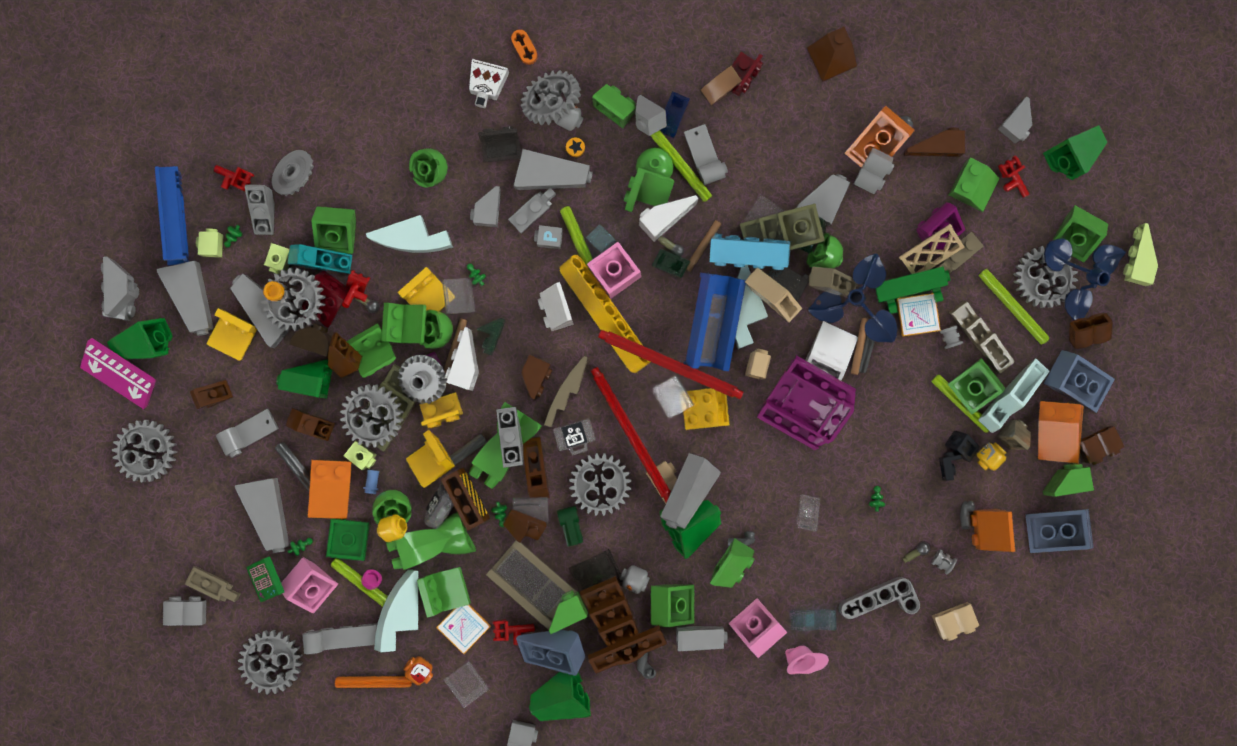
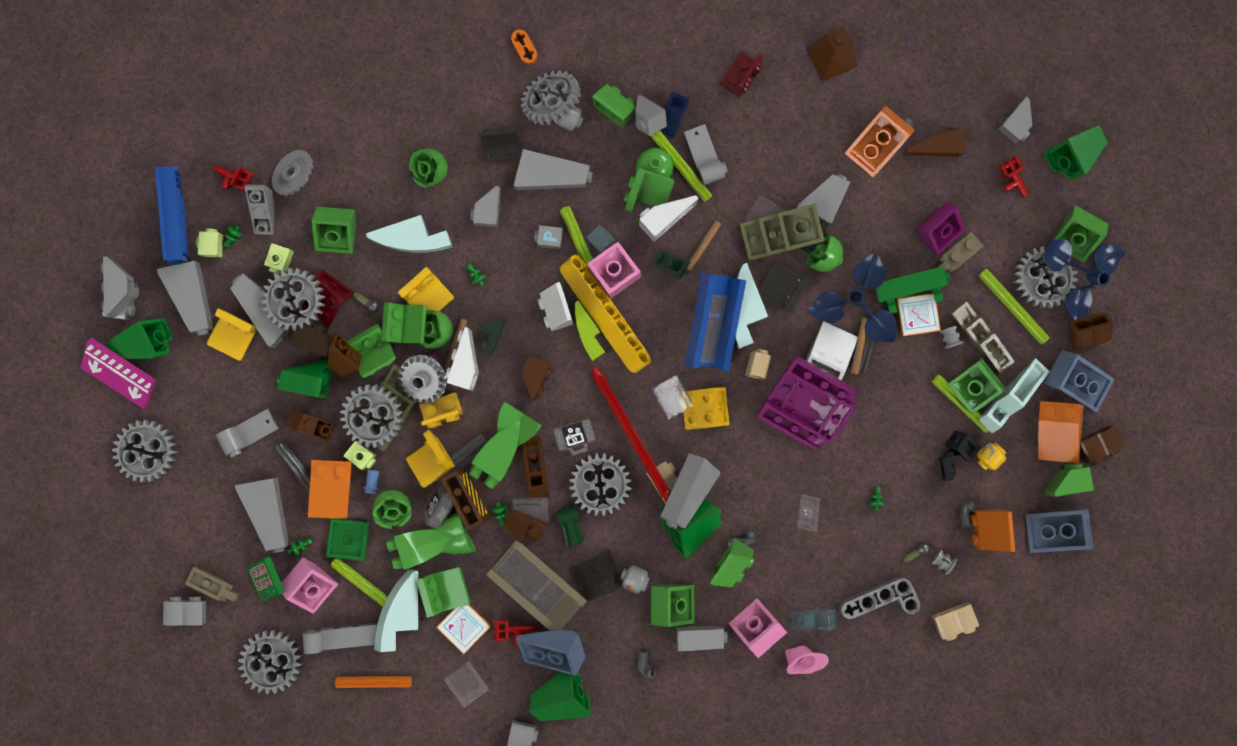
(211, 394): reddish brown slope -> none
(273, 291): light orange tile -> none
(319, 258): teal slope -> none
(357, 286): red arm -> none
(371, 579): dark pink tile -> none
(392, 528): yellow head -> none
(418, 670): head -> none
(458, 296): clear piece -> none
(486, 81): white torso -> none
(510, 437): light grey slope -> none
(532, 210): light grey hinge -> none
(569, 611): bright green slope -> none
(570, 385): dark tan slope -> none
(575, 147): light orange tile -> none
(588, 332): none -> lime slope
(617, 627): reddish brown slope -> none
(670, 364): red piece -> none
(675, 249): piece -> none
(721, 85): medium nougat slope -> none
(749, 252): medium azure wedge -> none
(773, 294): tan slope -> none
(831, 281): dark tan slope -> none
(873, 171): light grey brick -> none
(928, 264): tan window -> none
(974, 184): bright green slope -> none
(1015, 435): dark tan slope -> none
(1142, 261): yellowish green slope -> none

